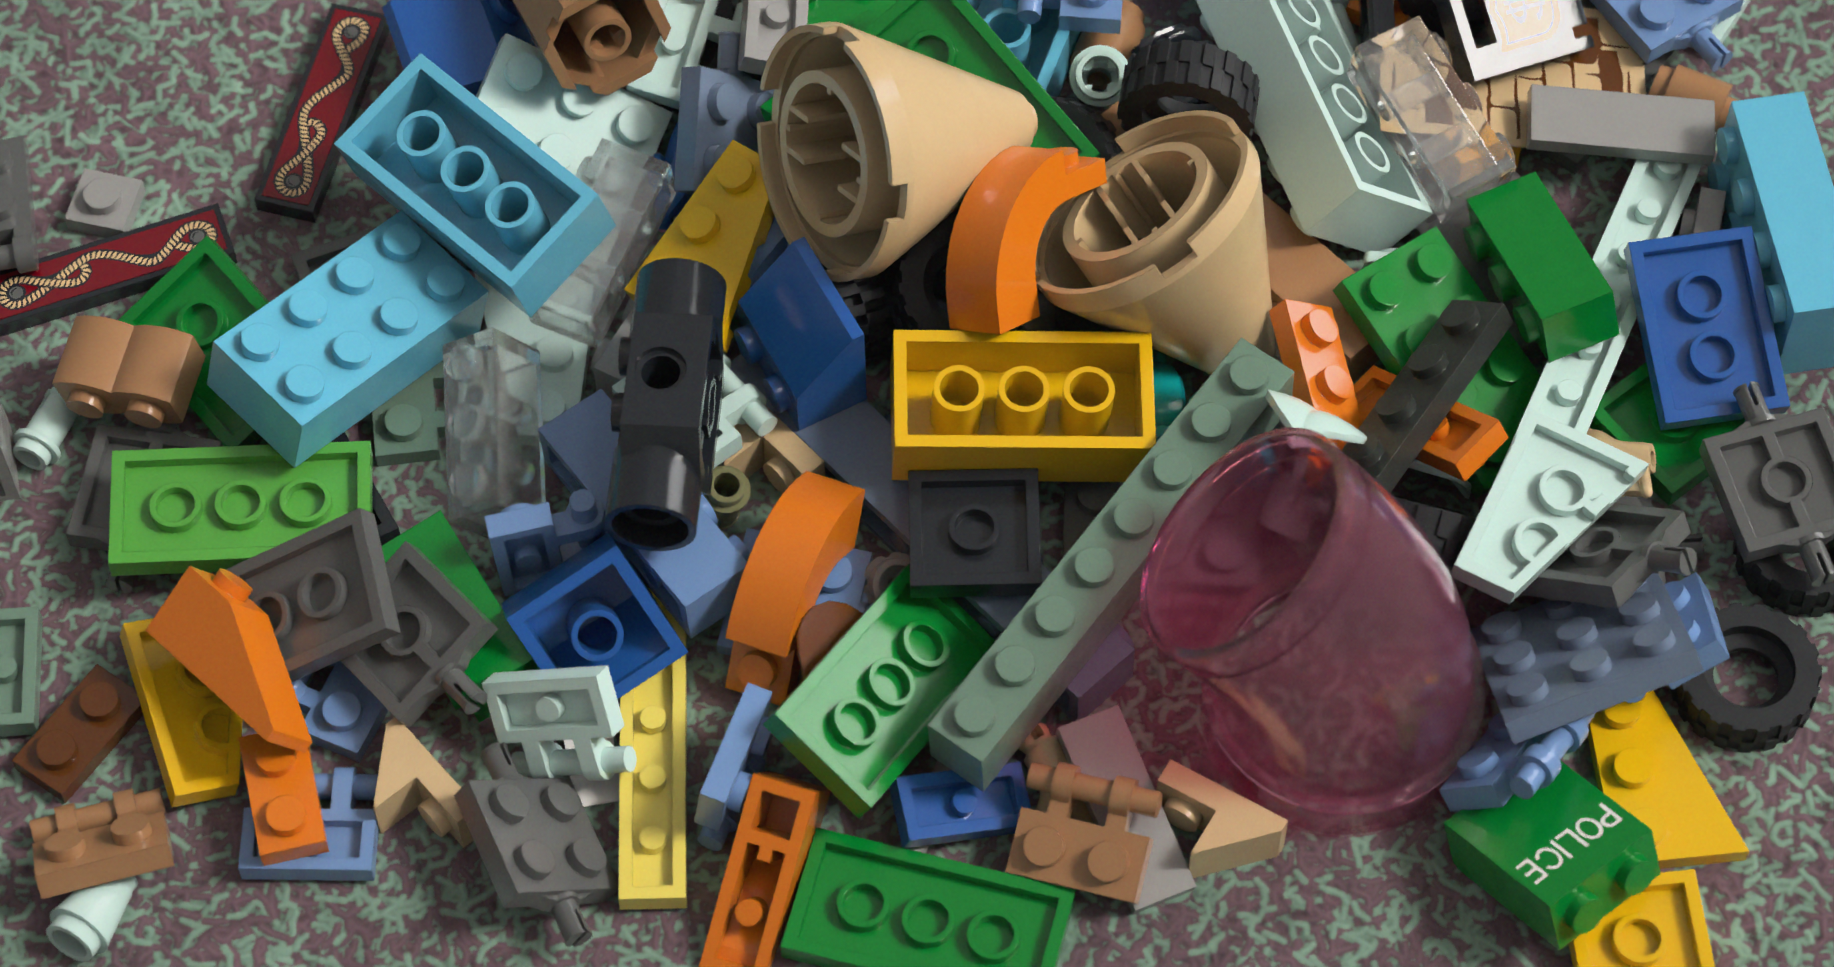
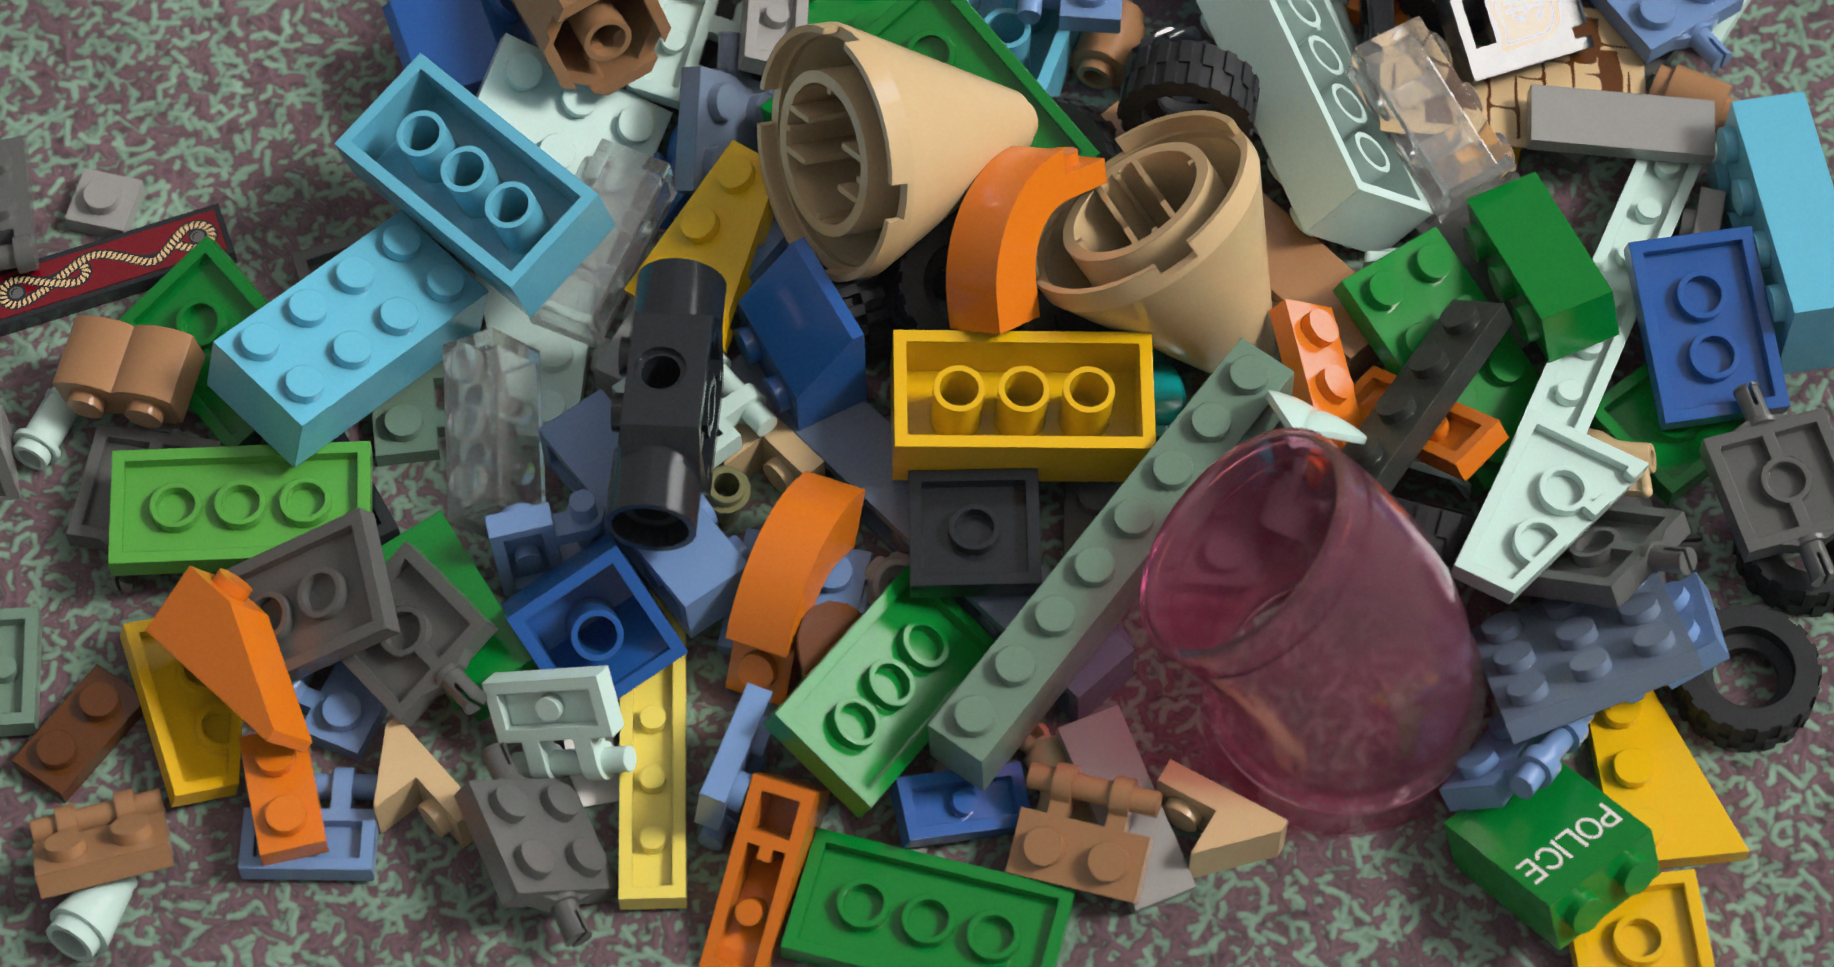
(322, 113): tile -> none
(1097, 59): light aqua cone -> none

